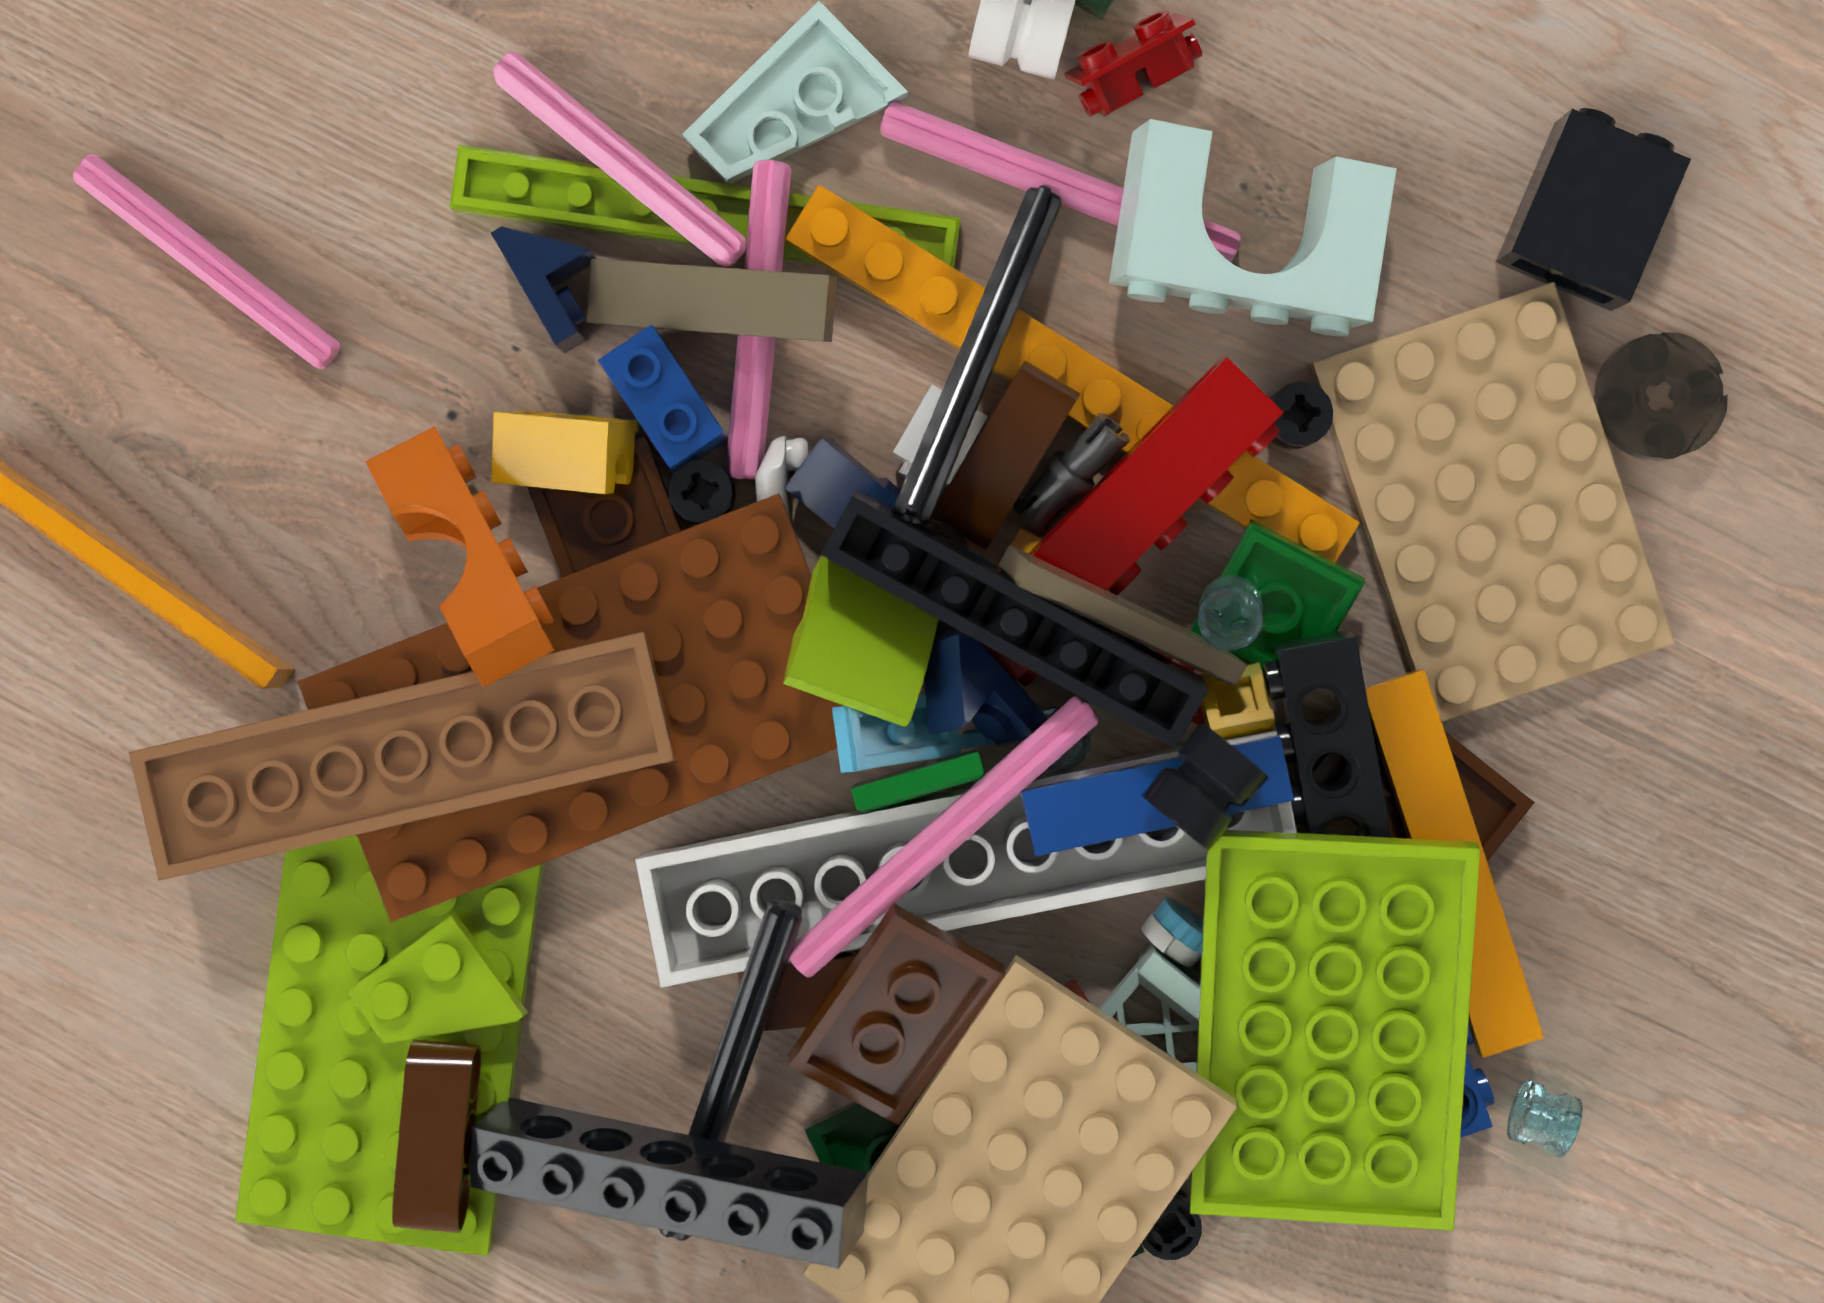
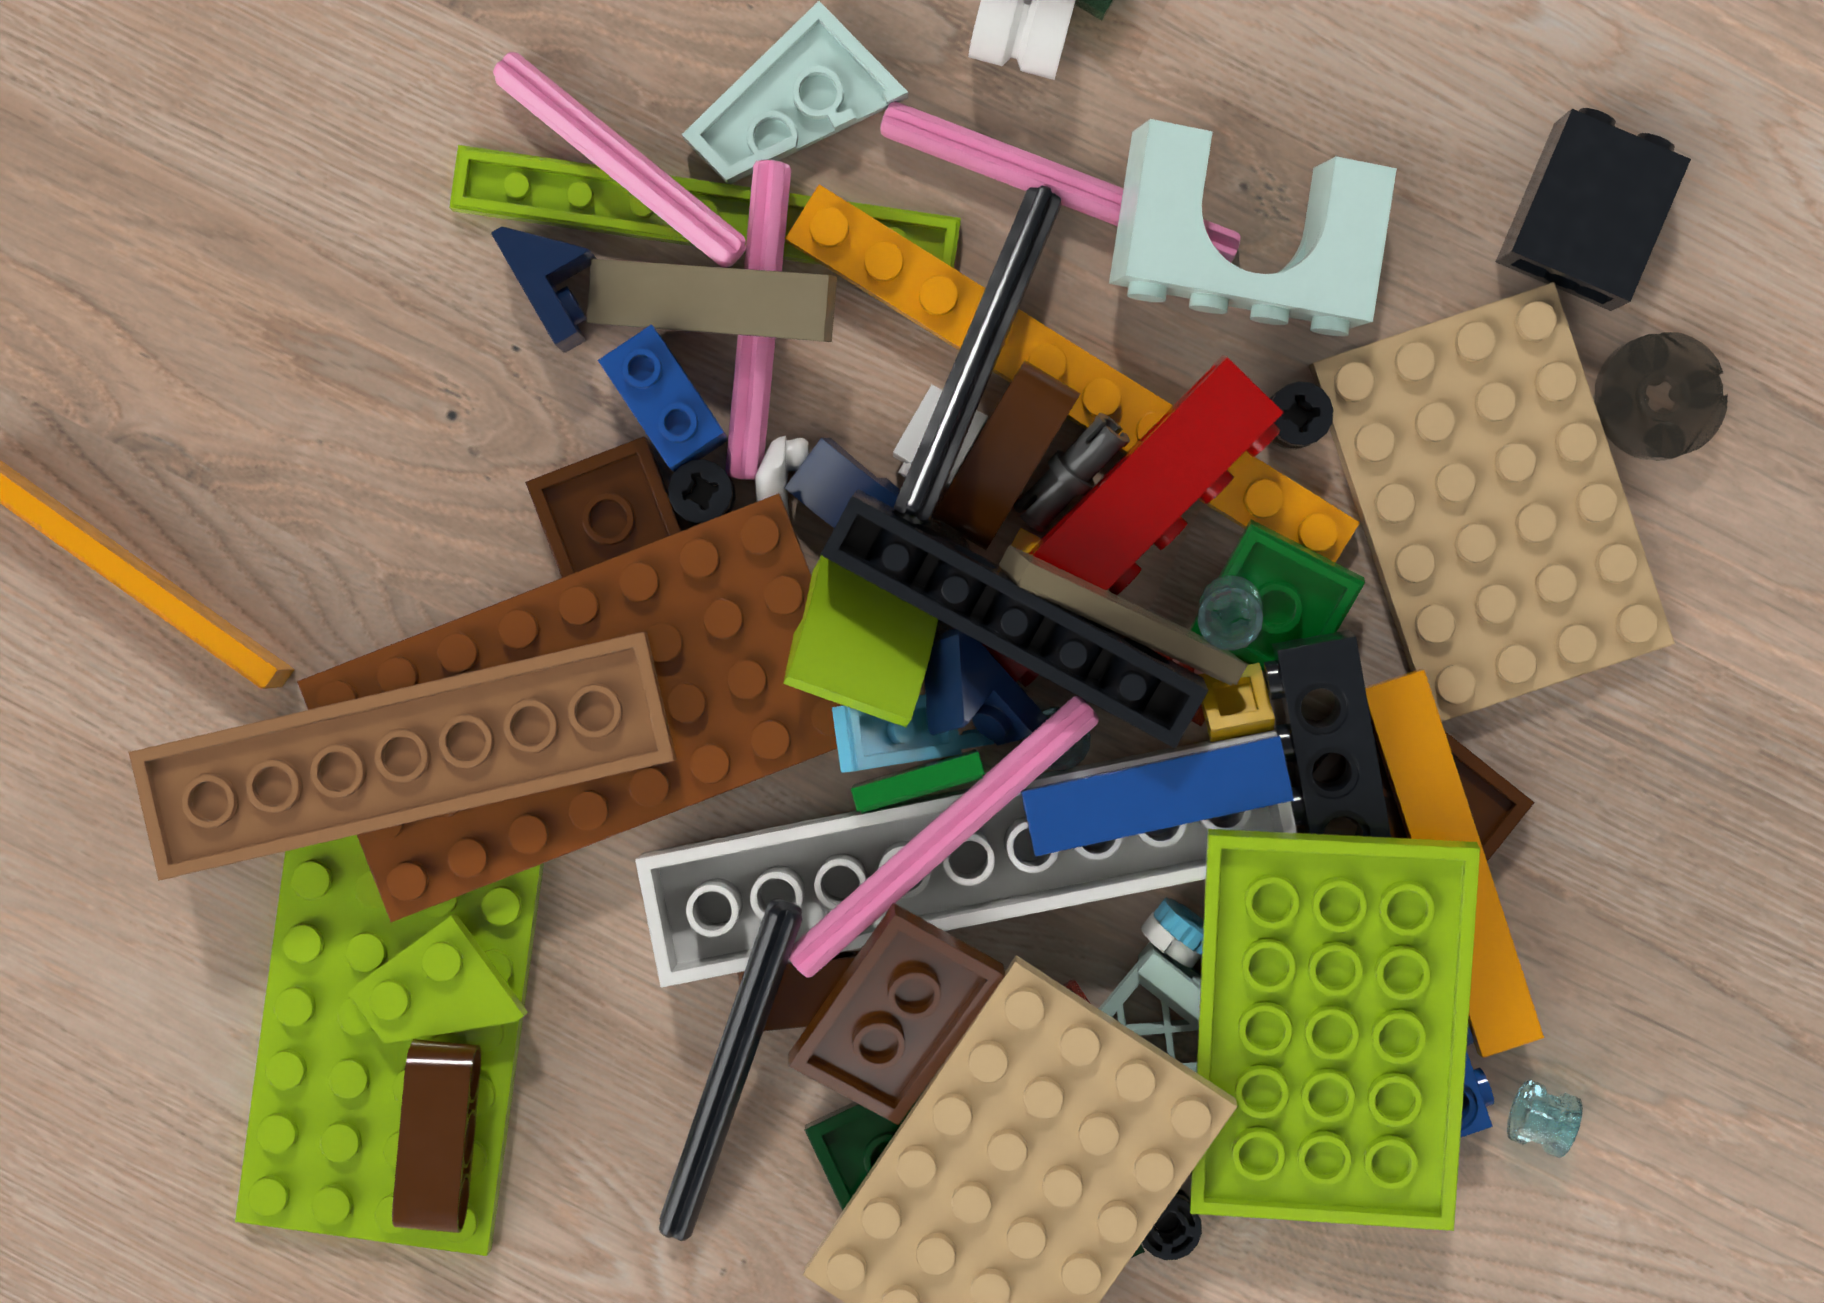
(206, 261): bright pink axle -> none
(487, 610): orange arch -> none
(562, 450): yellow hinge -> none
(670, 1181): black brick -> none
(1155, 48): red hinge -> none
(1205, 786): black wheel -> none

